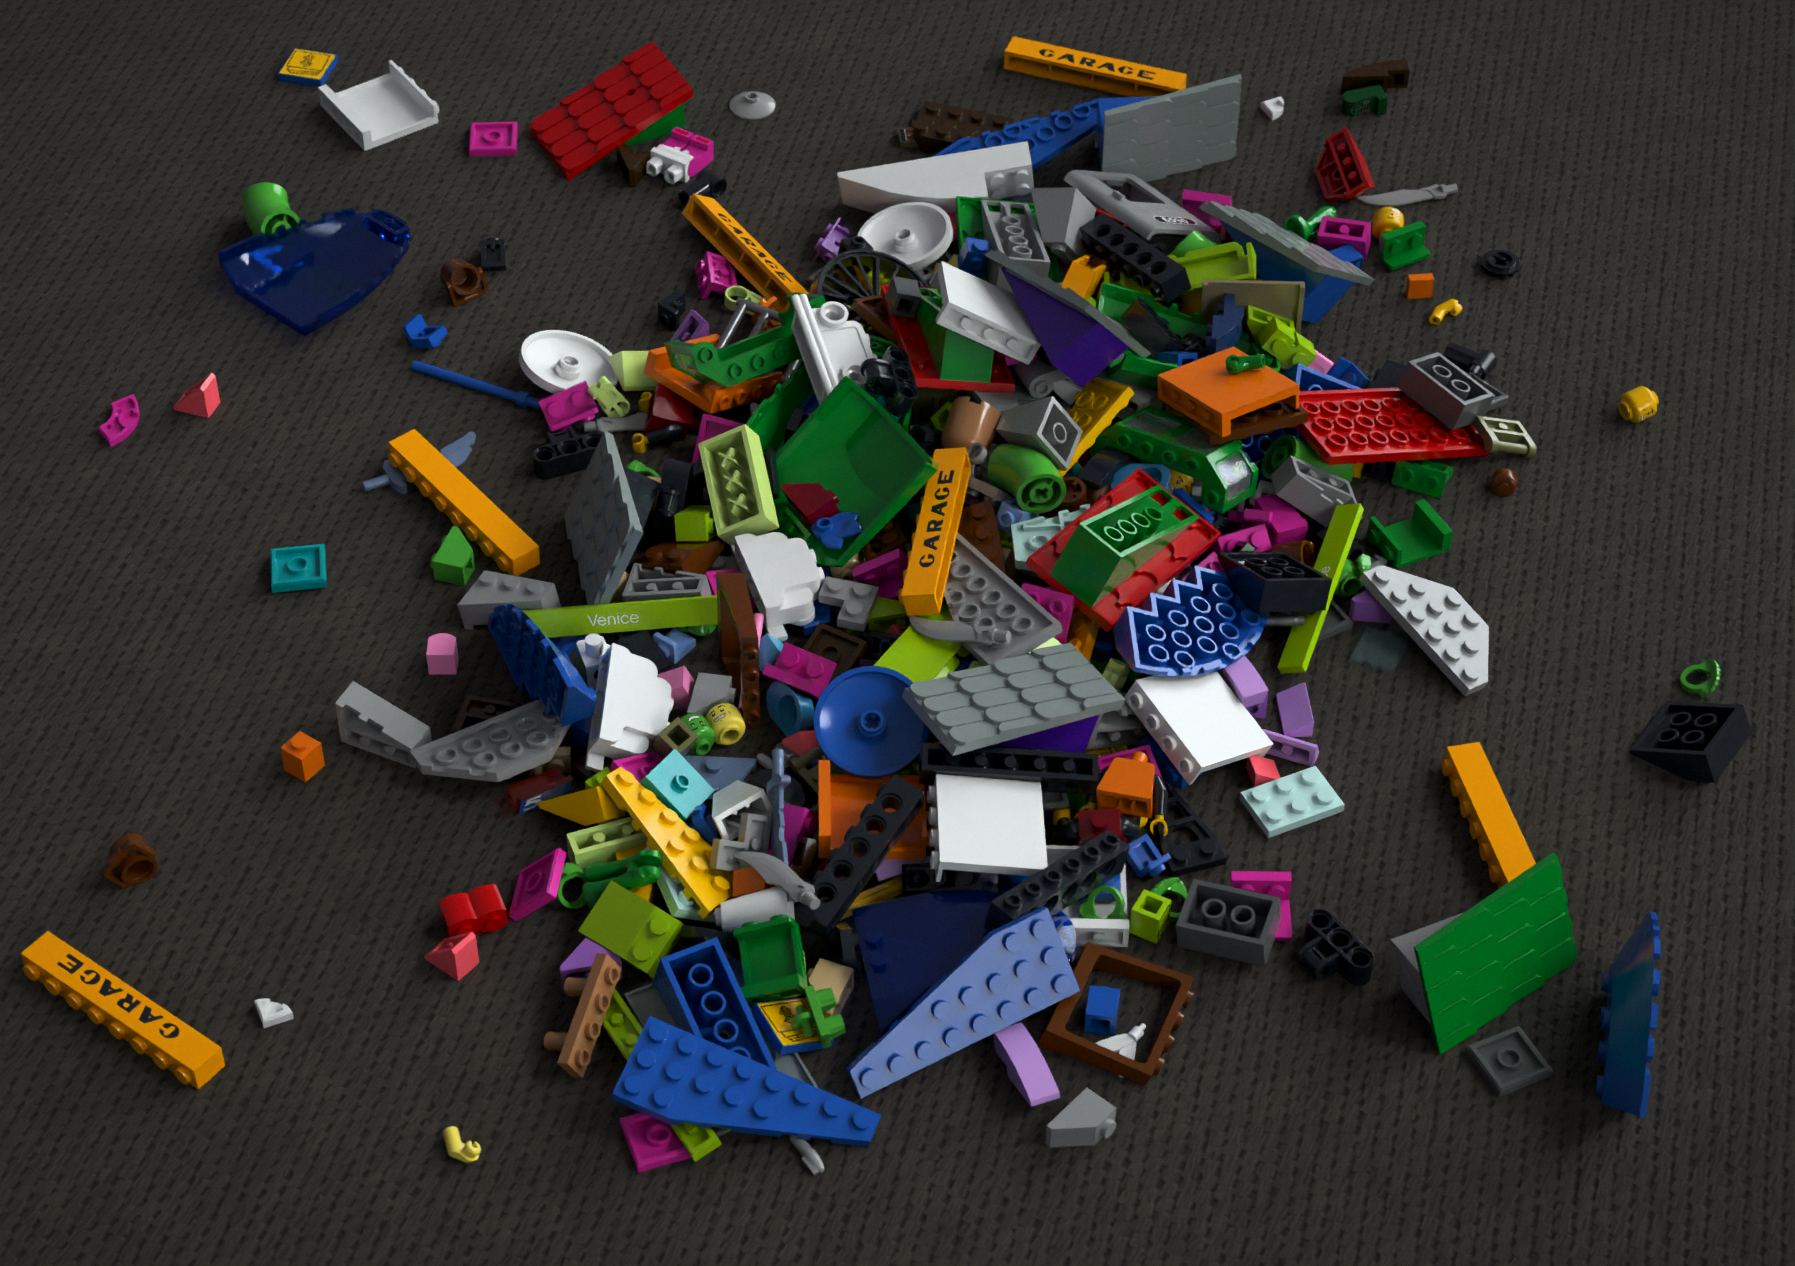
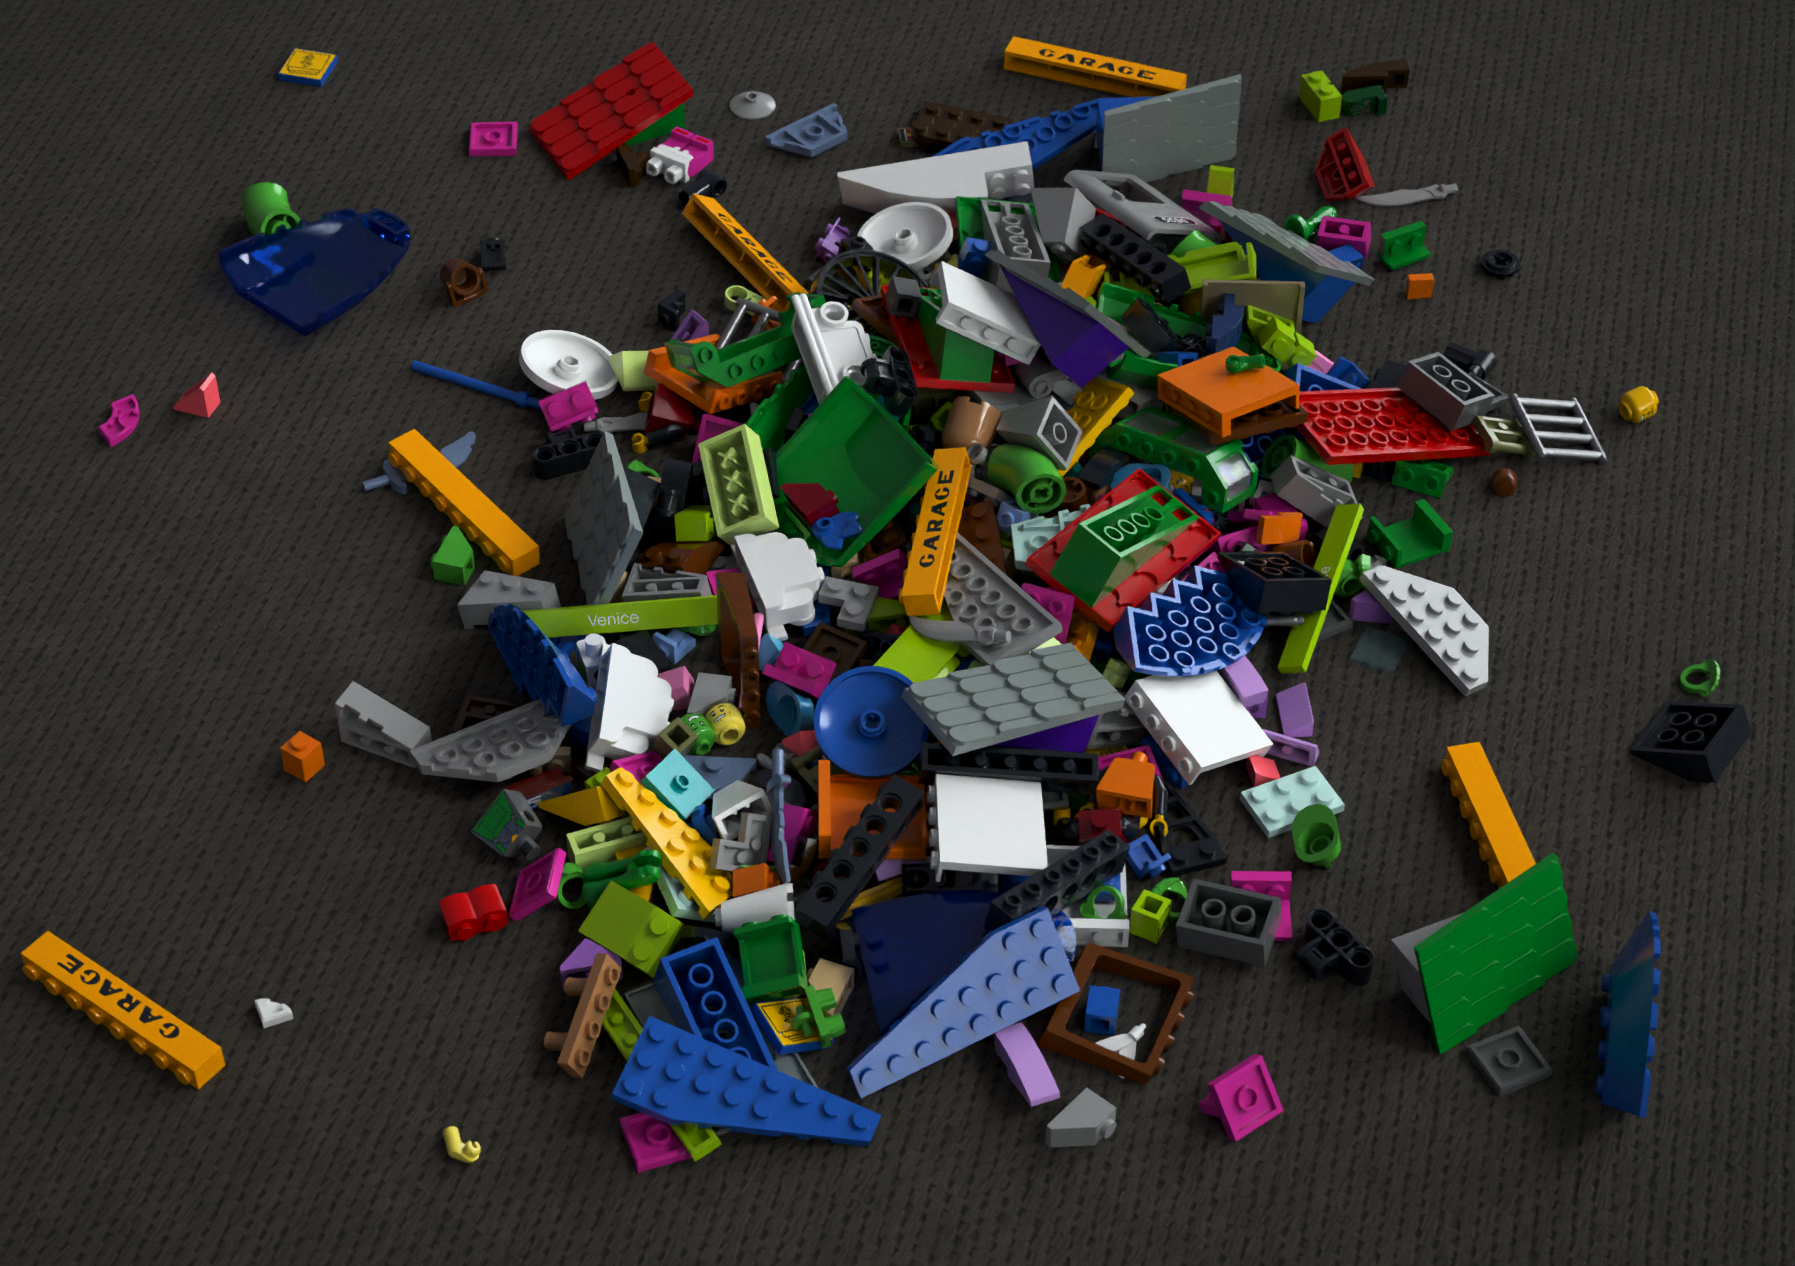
(132, 859): reddish brown piece -> none
(298, 568): teal plate -> none
(380, 108): white panel -> none
(422, 335): blue bracket -> none
(442, 654): bright pink piece -> none
(455, 955): coral slope -> none
(510, 826): none -> torso
(608, 397): yellowish green piece -> none
(714, 274): dark pink bracket -> none
(780, 874): light grey sword -> none
(810, 1156): light grey piece -> none
(811, 134): none -> sand blue wing
(1221, 180): none -> lime slope
(1242, 1098): none -> dark pink bracket
(1273, 107): white tile -> none
(1279, 528): none -> orange slope
(1316, 835): none -> bright green piece
(1320, 96): none -> lime piece
(1386, 220): yellow head -> none
(1441, 310): yellow arm -> none
(1579, 420): none -> flat silver bar

